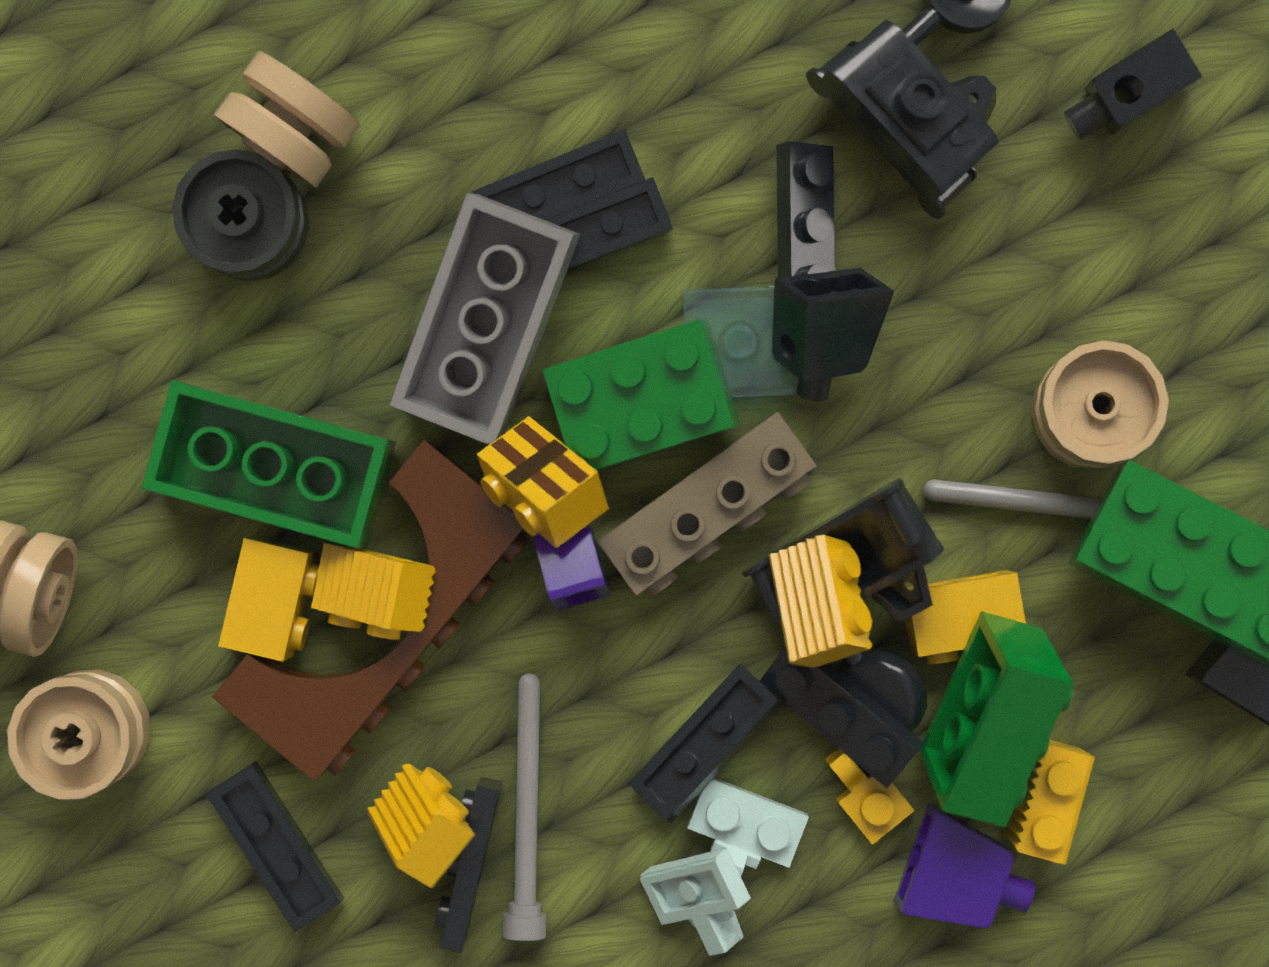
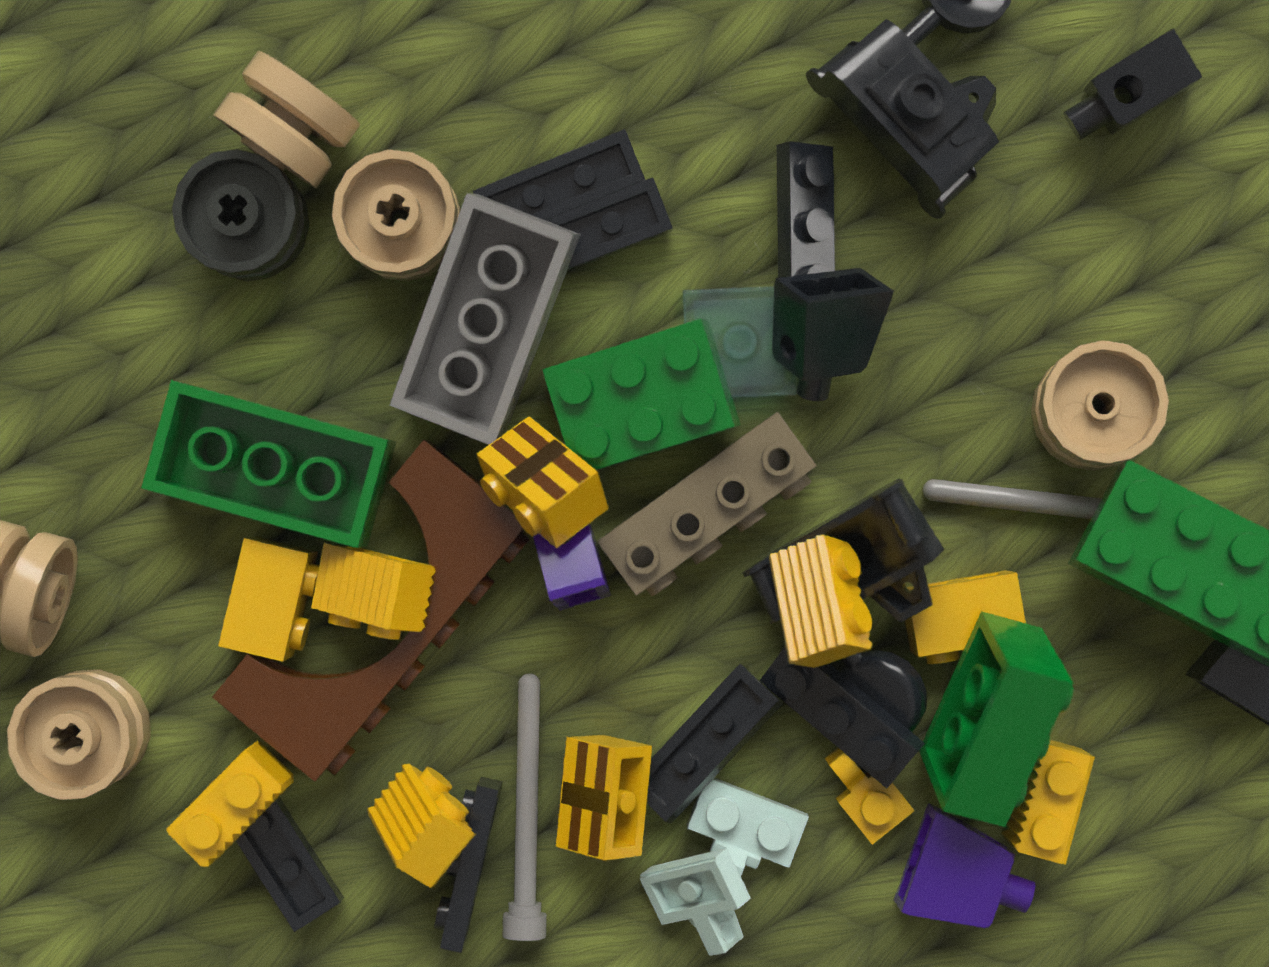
(231, 804): none -> yellow brick
(370, 197): none -> tan wheel
(603, 797): none -> yellow brick

